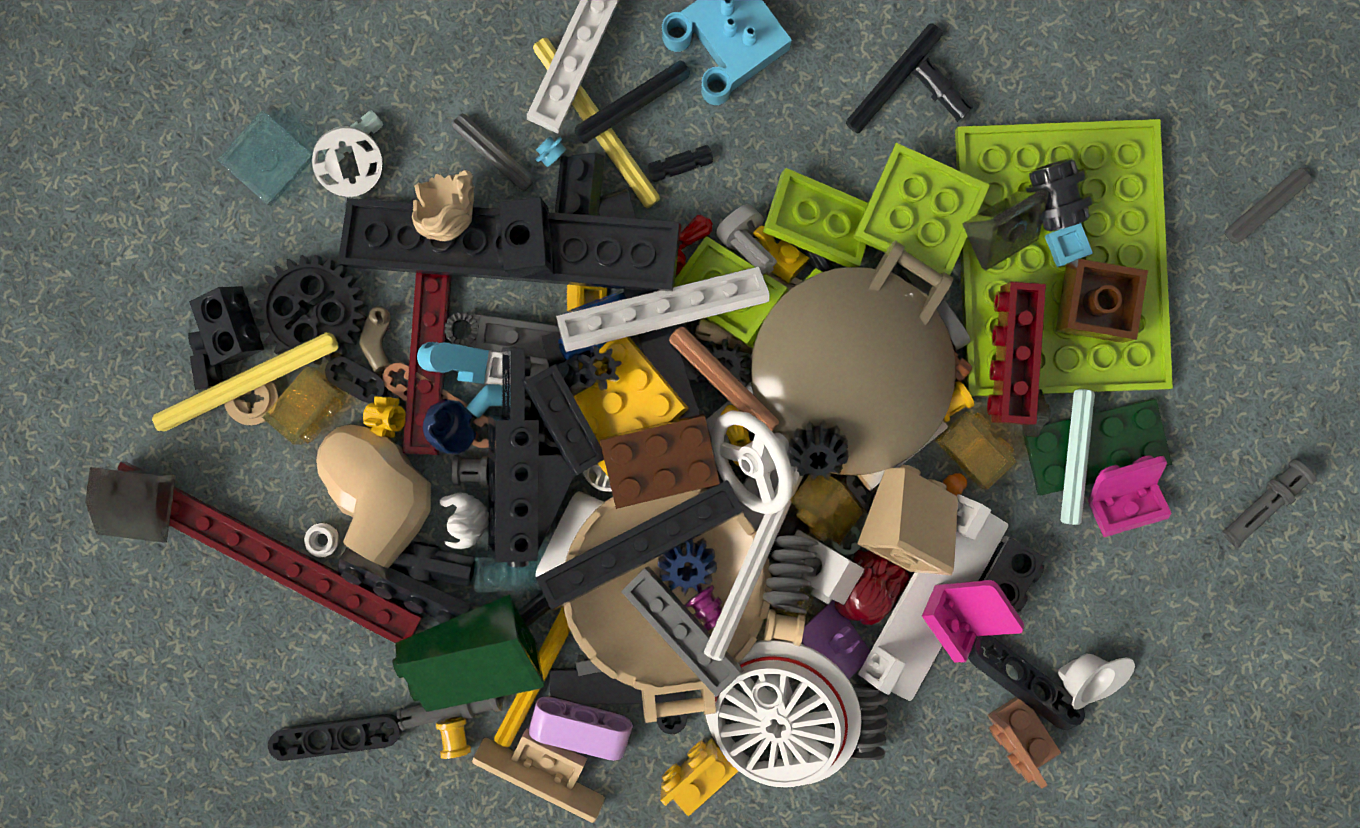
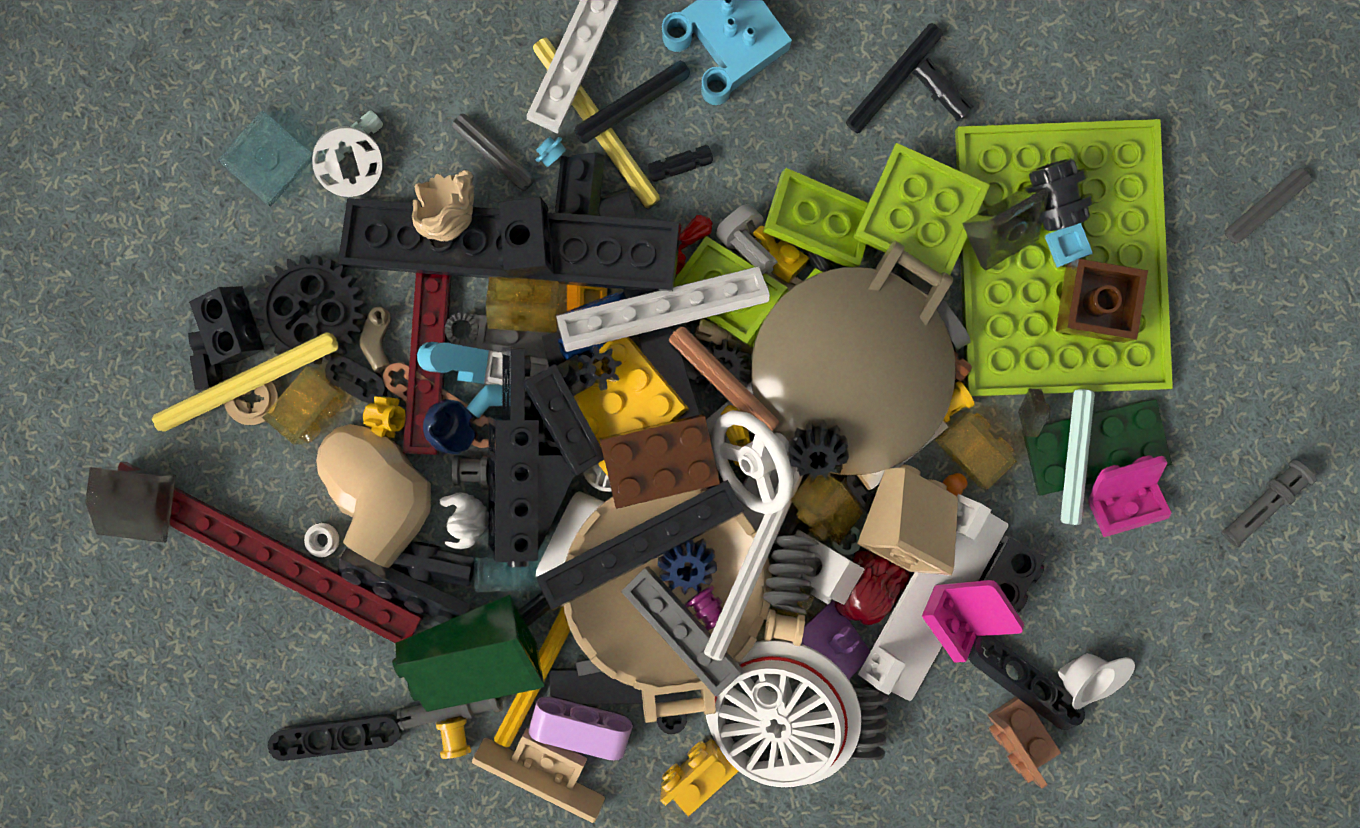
(522, 304): none -> clear yellow brick
(1017, 353): dark red brick -> none

